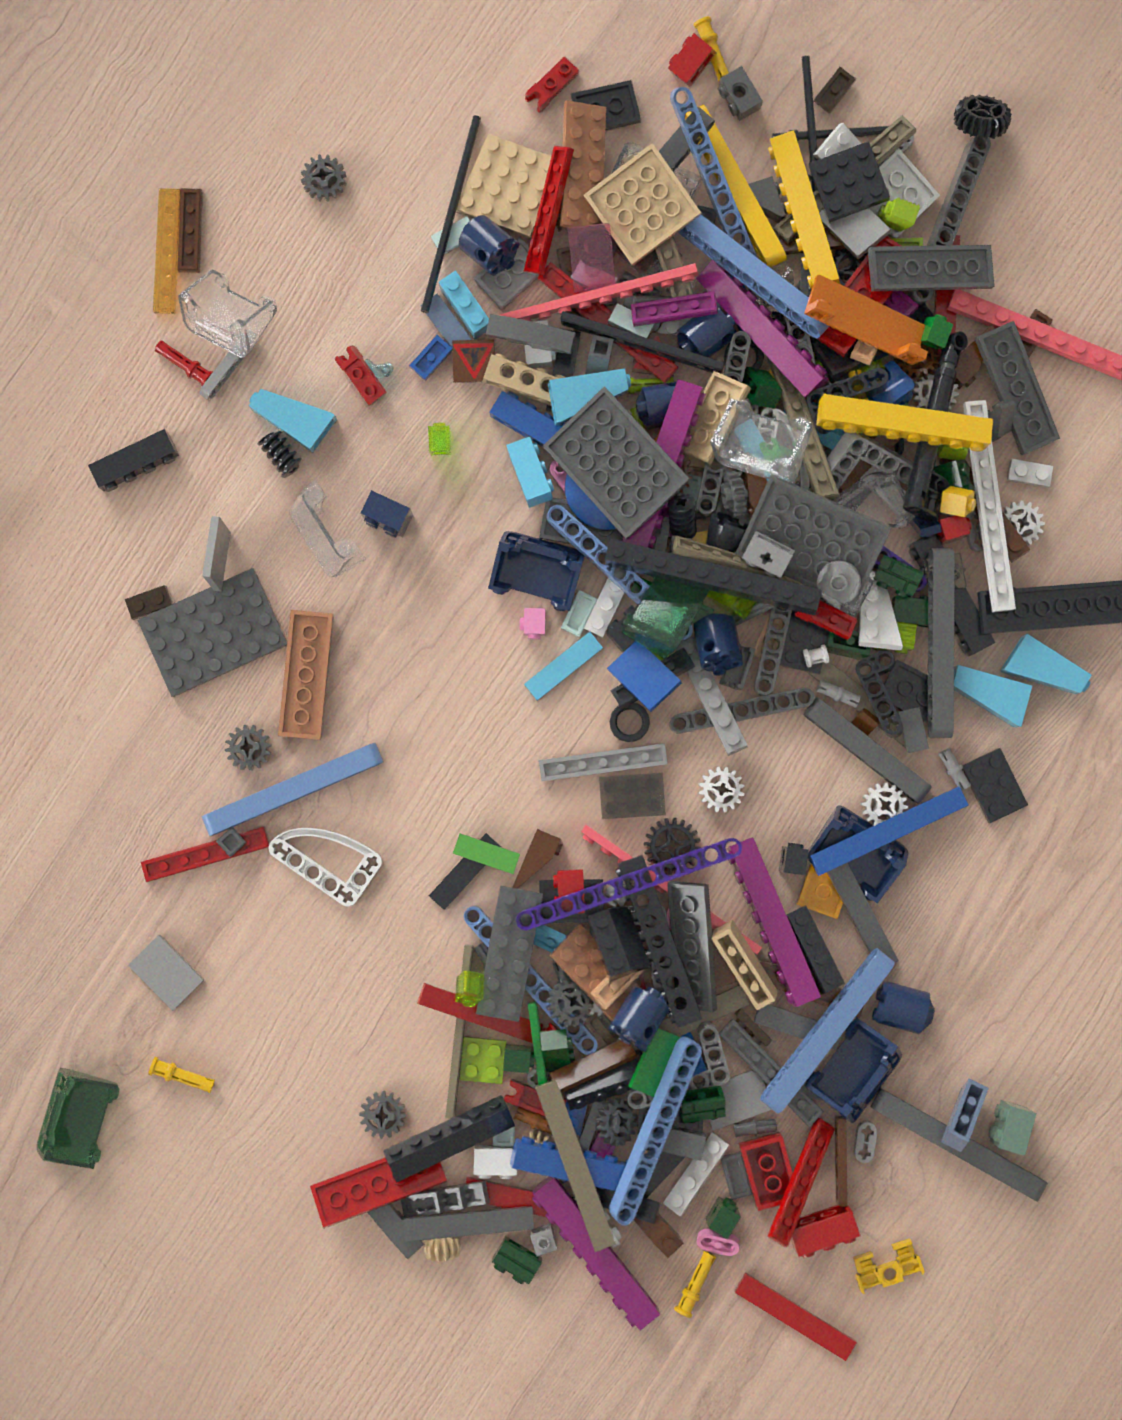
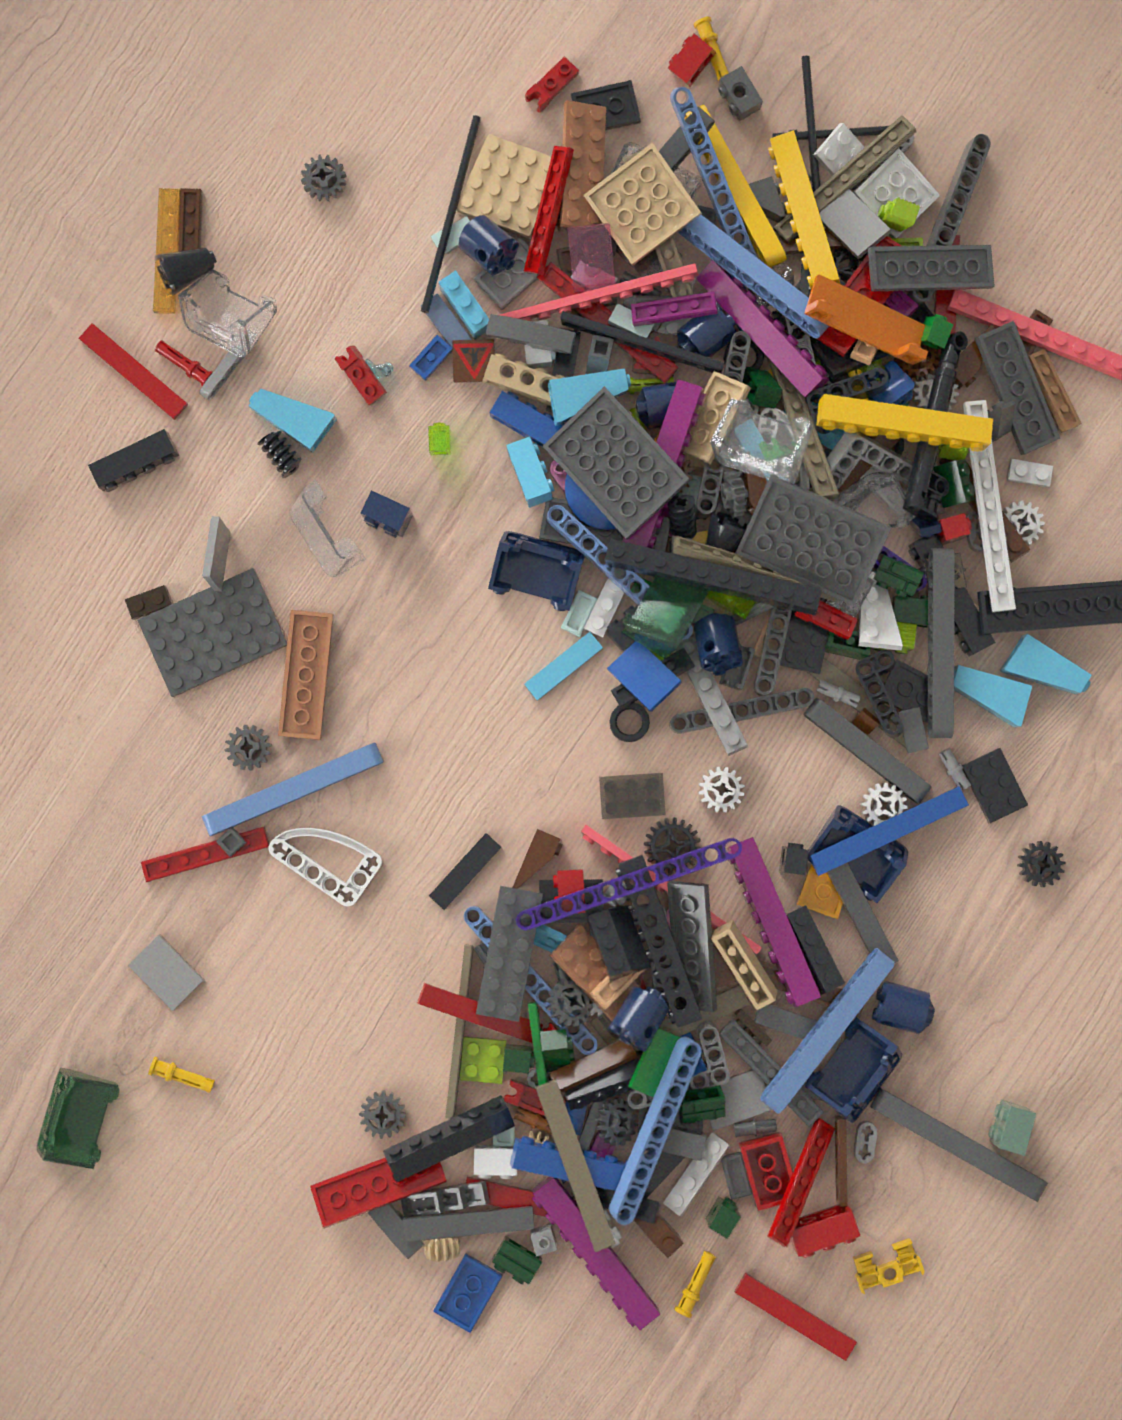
(133, 371): none -> red tile
(184, 267): none -> black cone
(467, 1293): none -> blue tile
(469, 988): clear neon green brick -> none
(486, 853): bright green tile -> none
(533, 623): bright pink brick -> none
(603, 762): light grey plate -> none
(713, 1242): bright pink plate -> none
(778, 559): light grey brick -> none
(816, 656): white bush -> none
(834, 90): dark brown plate -> none
(839, 582): light grey tile -> none
(849, 181): black plate -> none
(957, 501): yellow brick -> none
(964, 1115): sand blue brick -> none
(982, 116): black gear -> none
(1038, 871): none -> black gear
(1054, 391): none -> medium nougat plate

